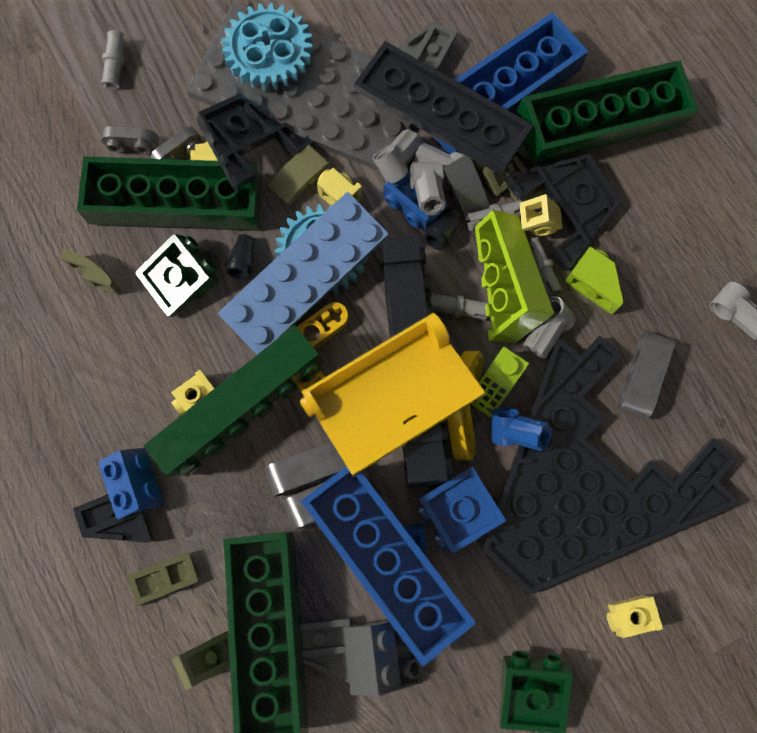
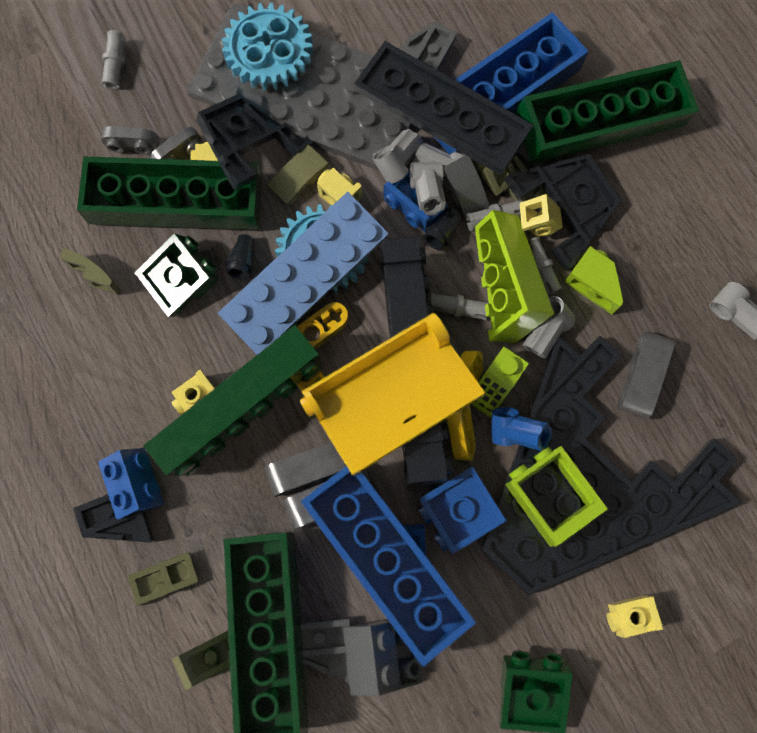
(591, 510): none -> lime window

